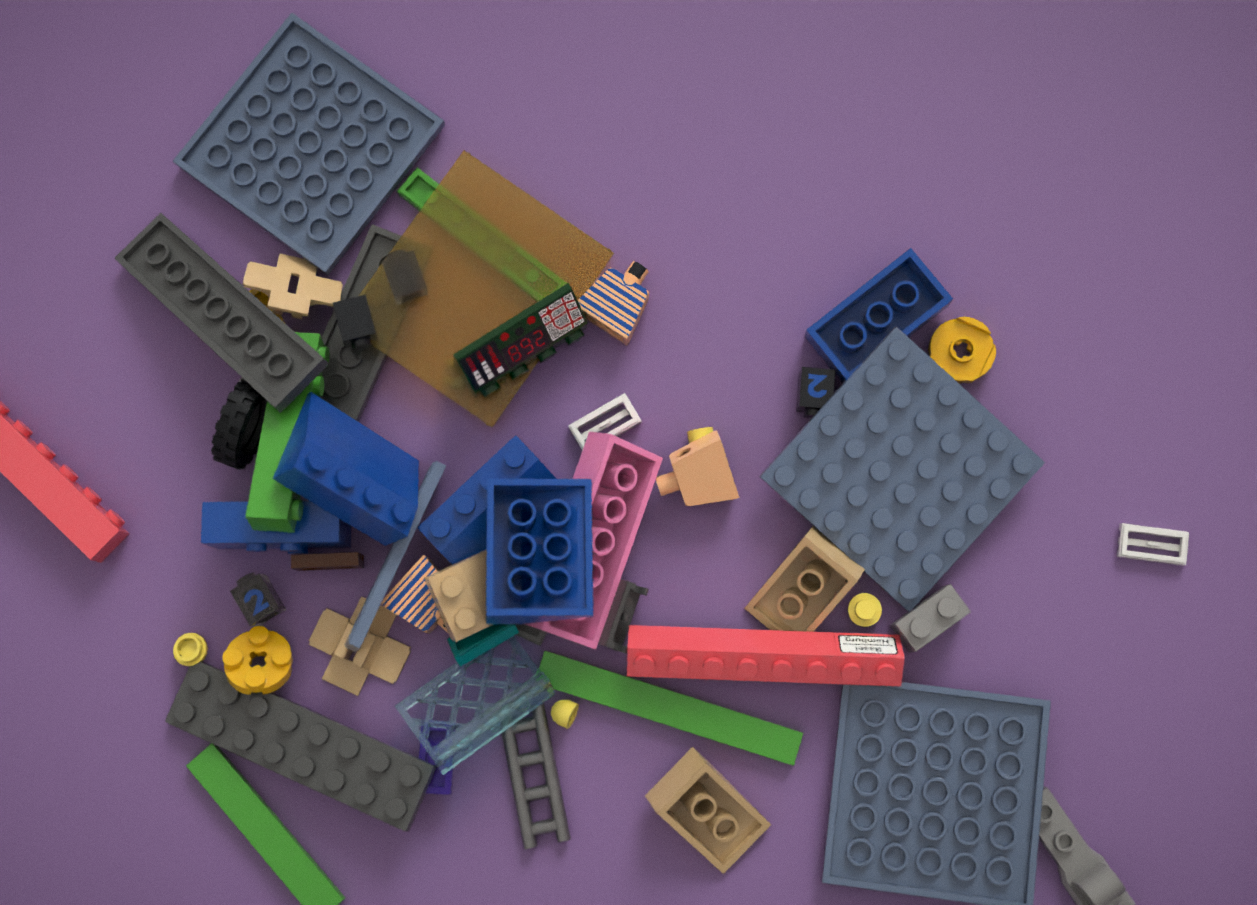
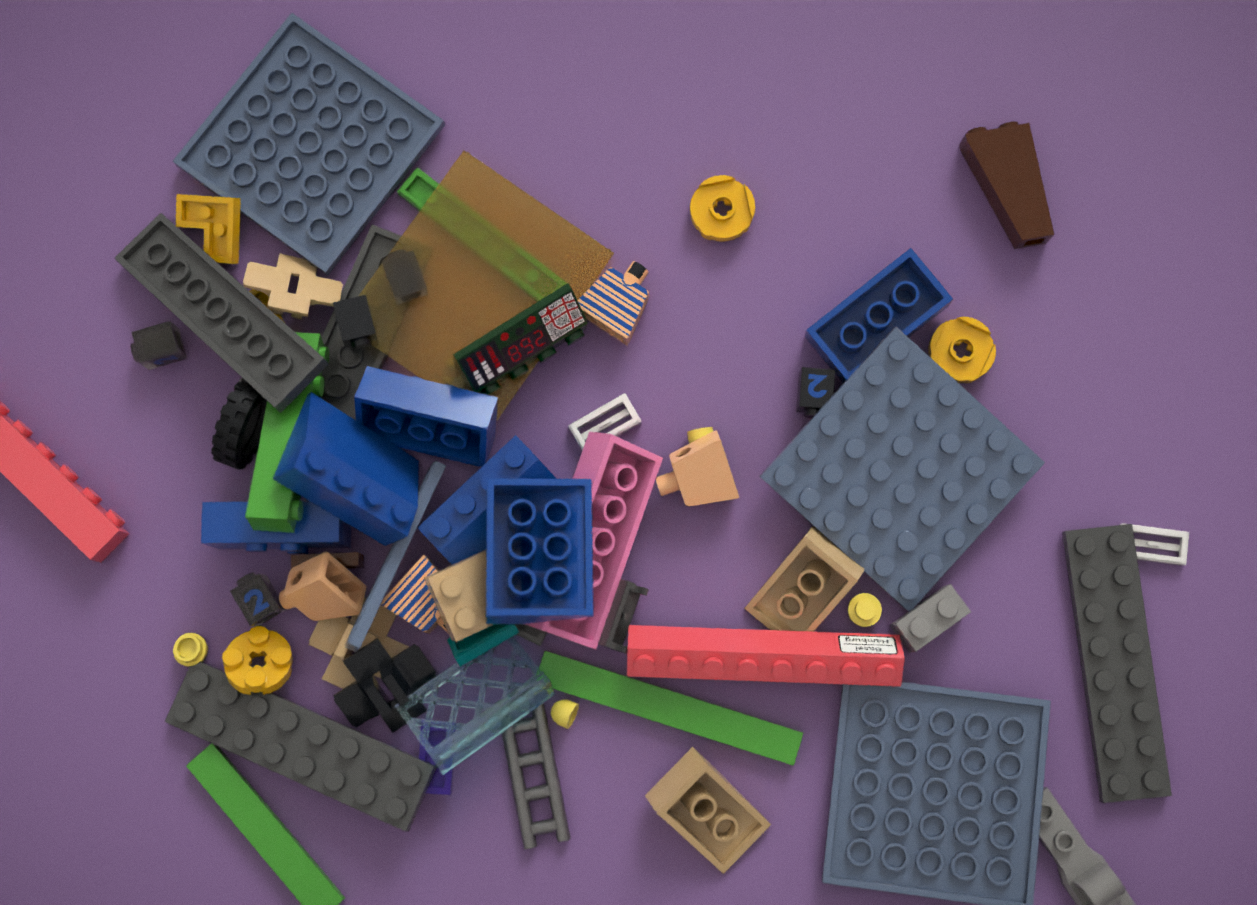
(158, 345): none -> clear smoke brick
(219, 220): none -> yellow plate
(323, 589): none -> light nougat torso
(400, 674): none -> black piece
(427, 416): none -> blue brick
(706, 198): none -> yellow plate
(1011, 180): none -> reddish brown slope
(1116, 664): none -> dark grey plate

